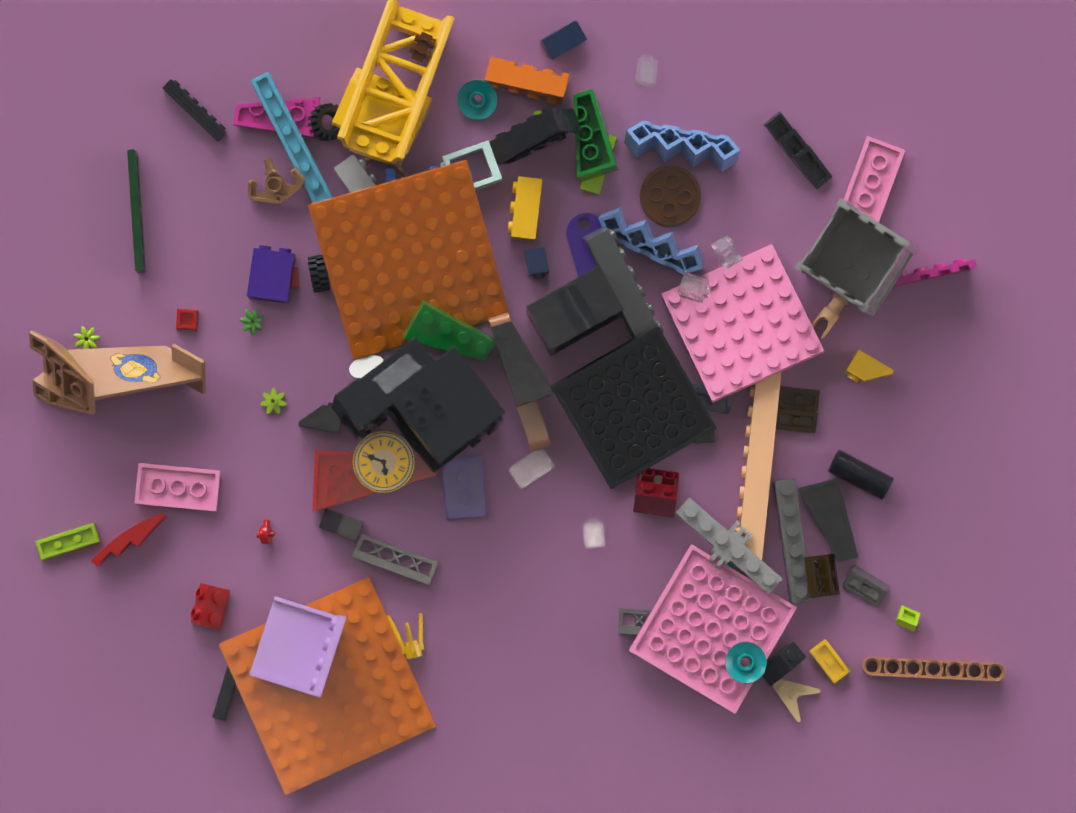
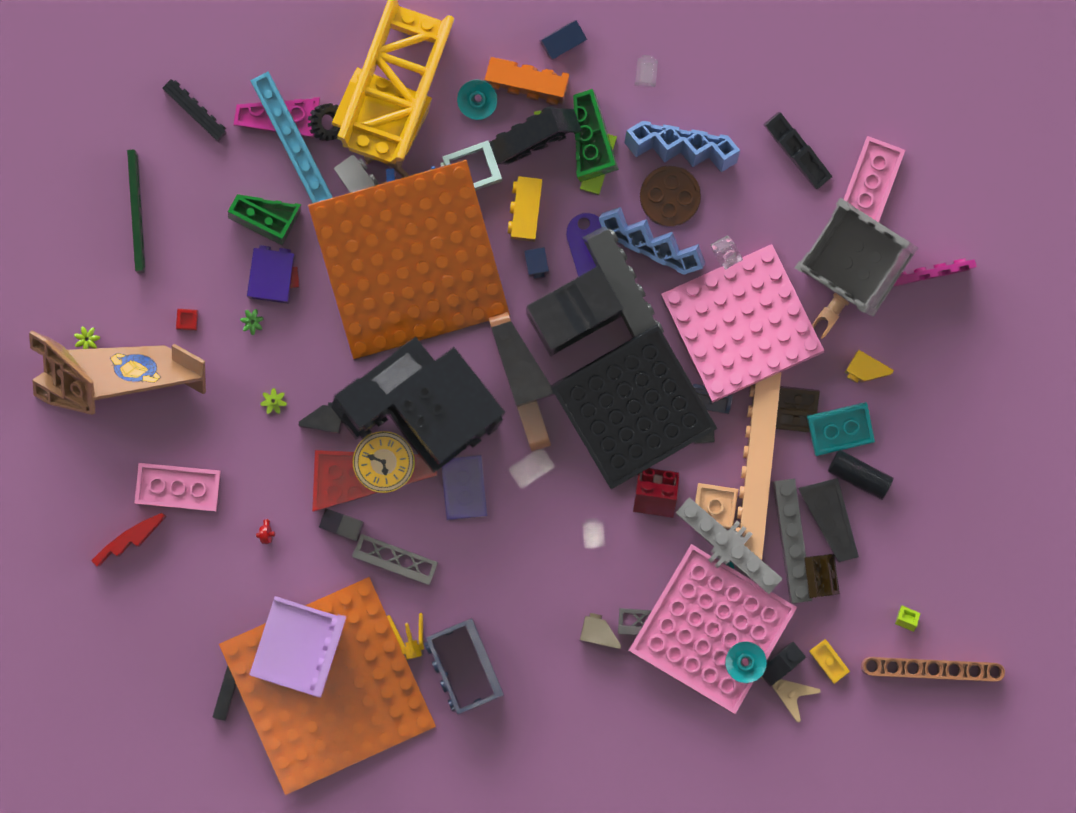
(67, 541): lime tile -> none
(209, 606): red bracket -> none
(264, 217): none -> green wedge
(276, 187): medium nougat piece -> none
(318, 274): black tyre -> none
(363, 365): white sticker -> none
(419, 50): reddish brown piece -> none
(444, 331): green wedge -> none
(485, 661): none -> hose
(598, 631): none -> dark tan slope
(694, 287): clear brick -> none
(718, 502): none -> light nougat plate
(840, 429): none -> teal tile
(865, 585): flat silver slope -> none

